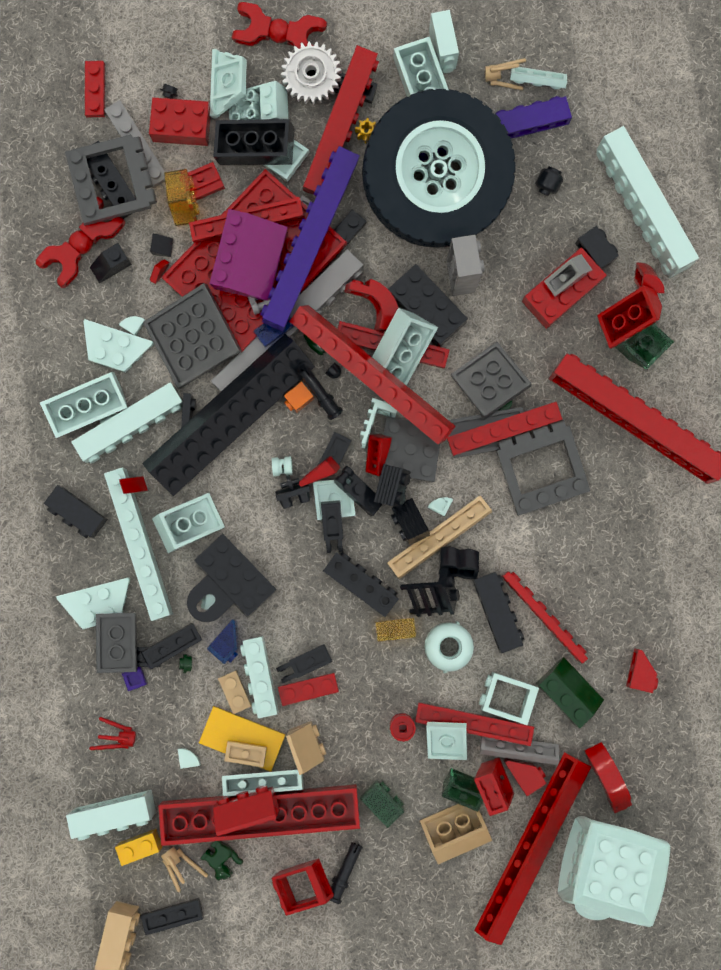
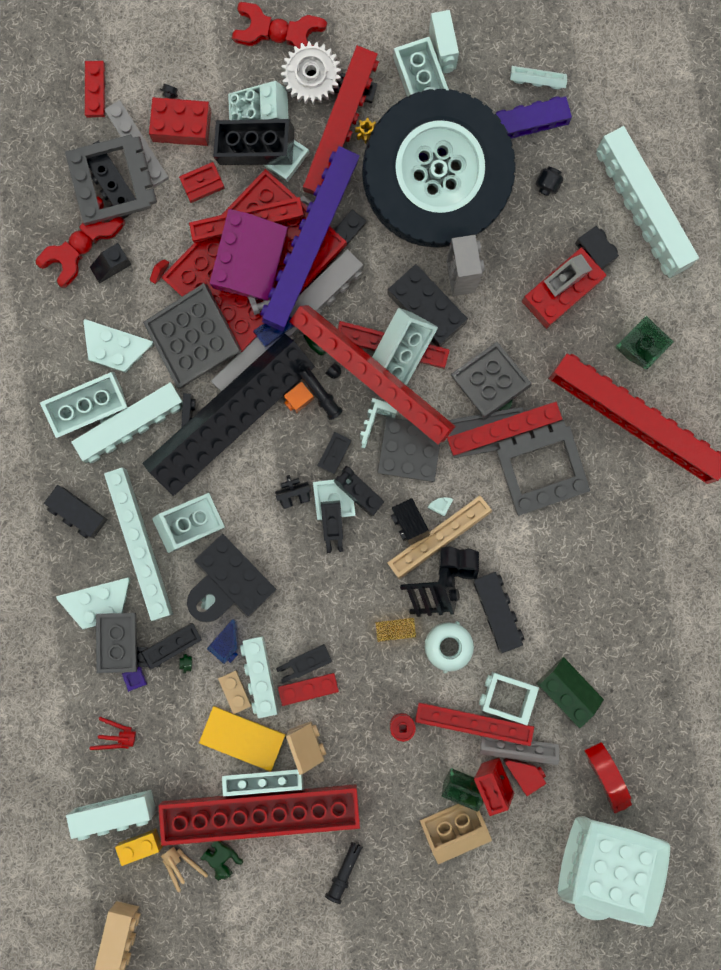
(132, 324): light aqua tile -> none
(133, 484): red sticker -> none
(161, 245): black slope -> none
(172, 916): black plate -> none
(181, 197): clear yellow brick -> none
(187, 758): light aqua tile -> none
(227, 81): light aqua wing -> none
(245, 754): tan plate -> none
(245, 810): red slope -> none
(277, 466): light aqua wheel -> none
(318, 881): red window -> none
(324, 469): red slope -> none
(360, 584): black brick -> none
(377, 447): red slope -> none
(380, 298): red arch -> none
(382, 803): clear green brick -> none
(392, 486): black brick -> none
(447, 740): light aqua plate -> none
(493, 73): tan plant -> none
(532, 849): red brick -> none
(549, 621): red plate -> none
(630, 315): red slope -> none
(641, 673): red slope -> none
(647, 277): red brick -> none

